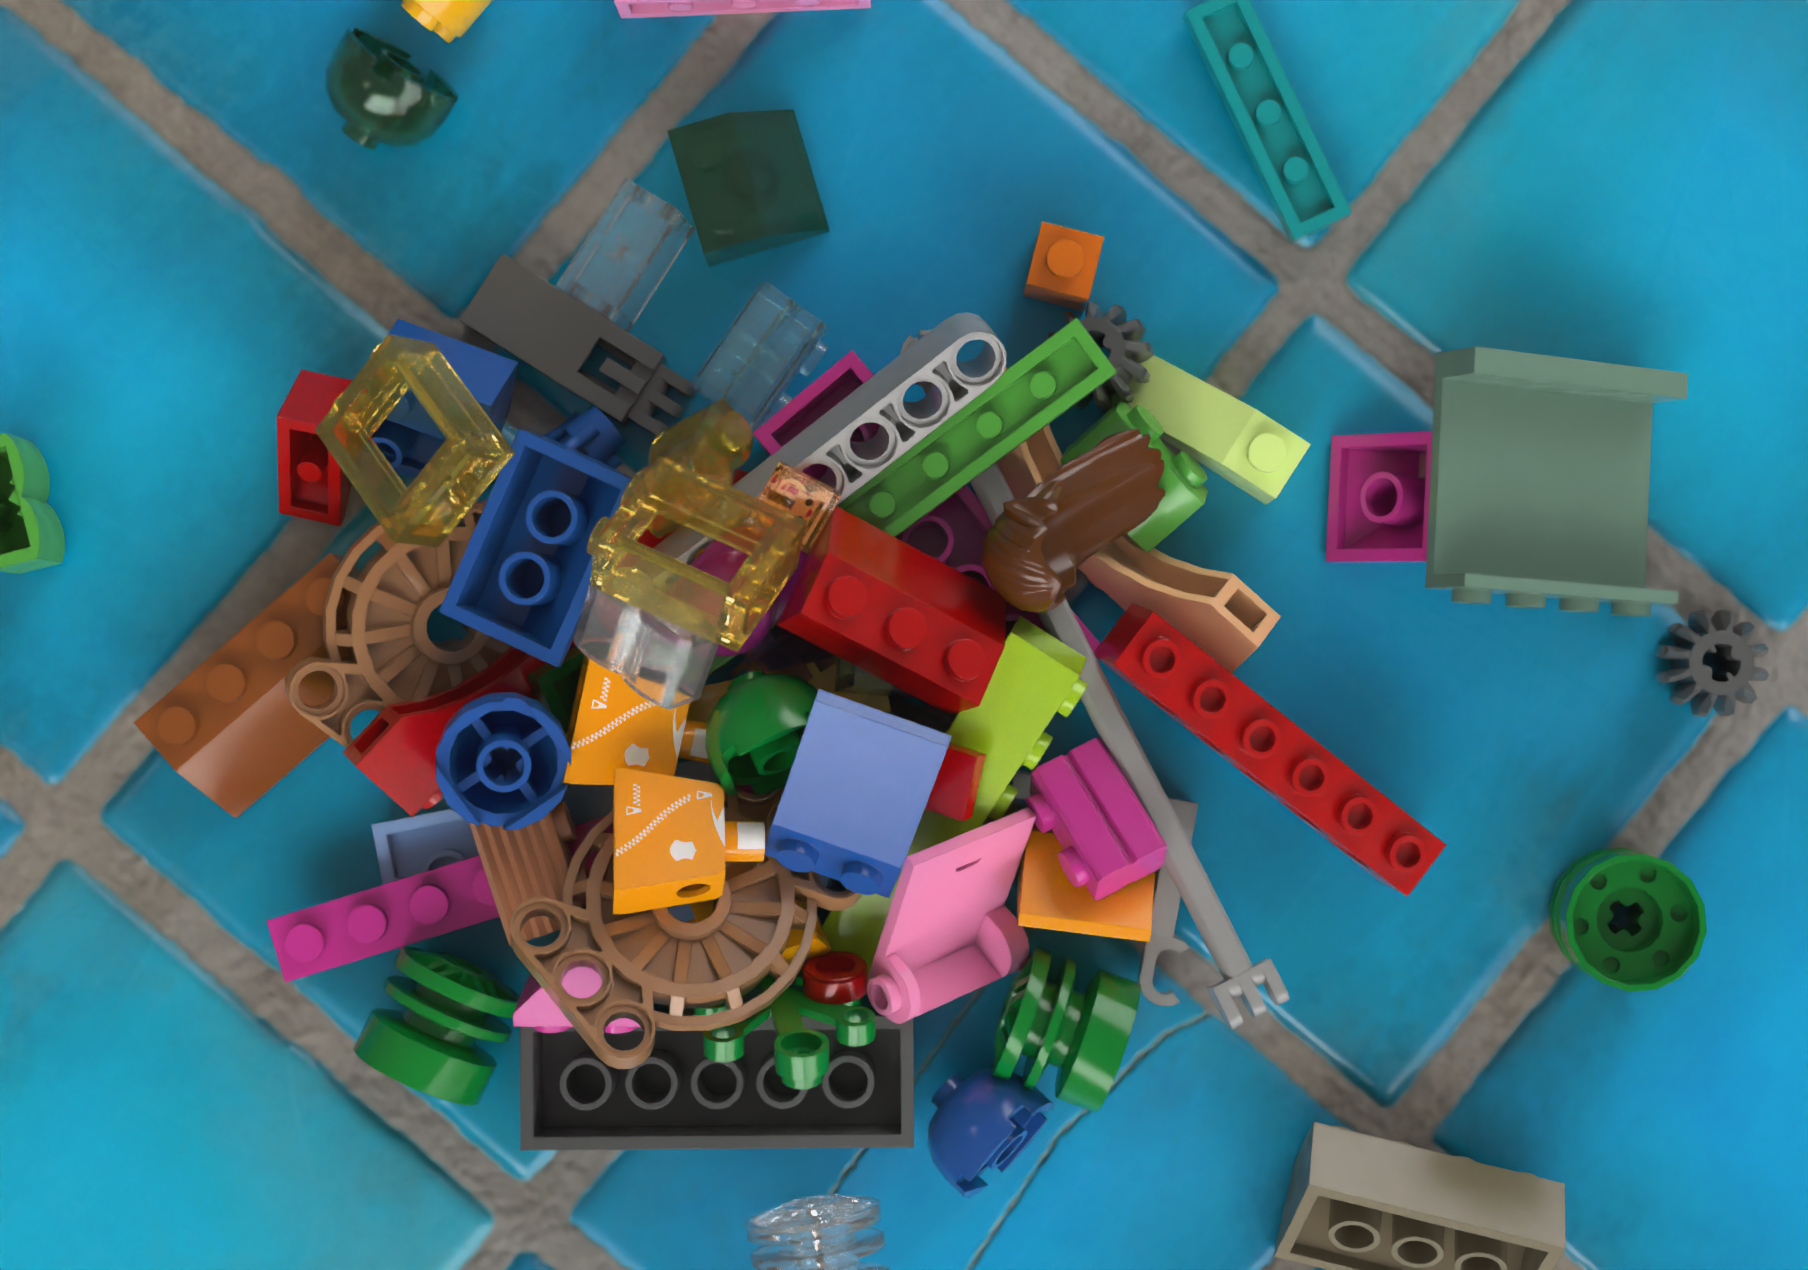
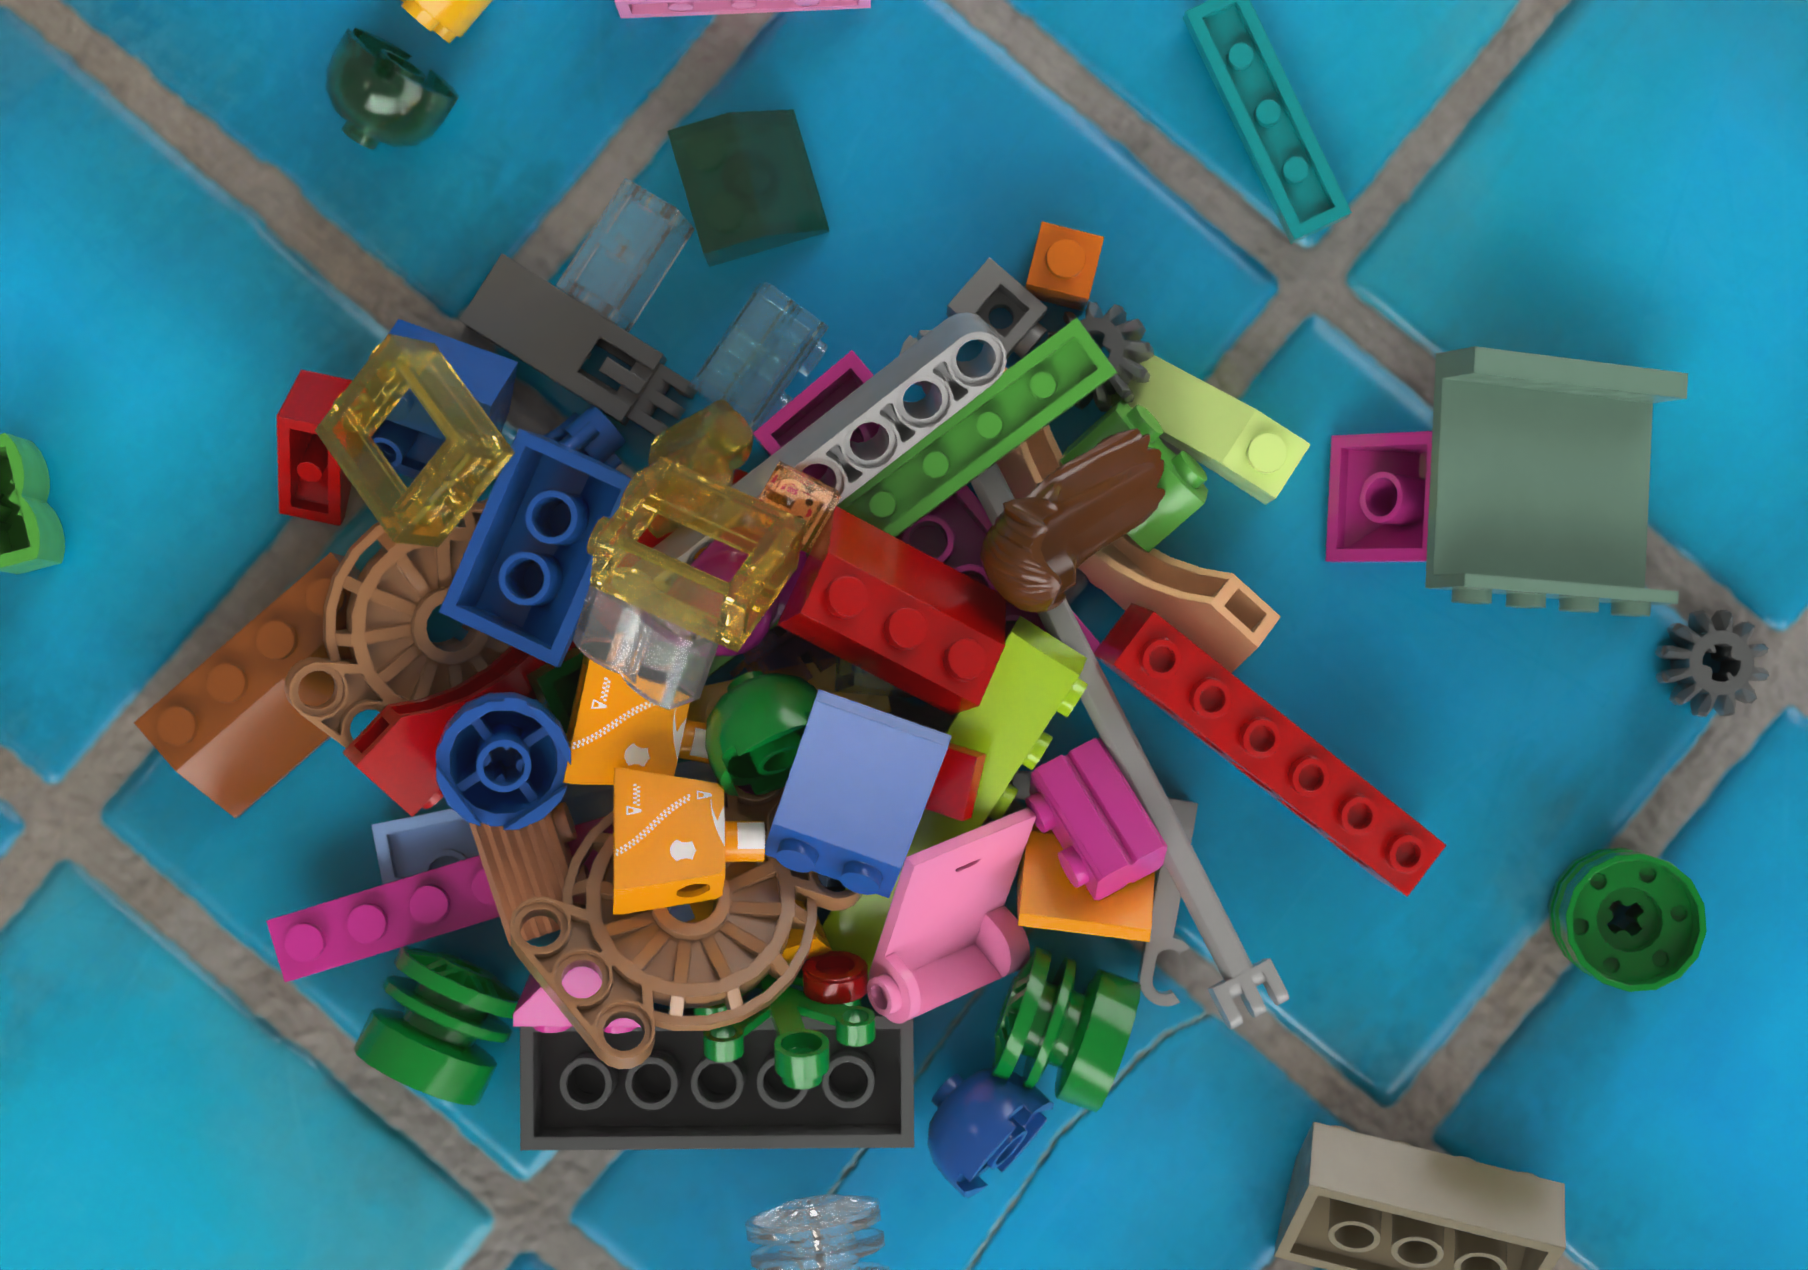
(995, 288): none -> light grey brick

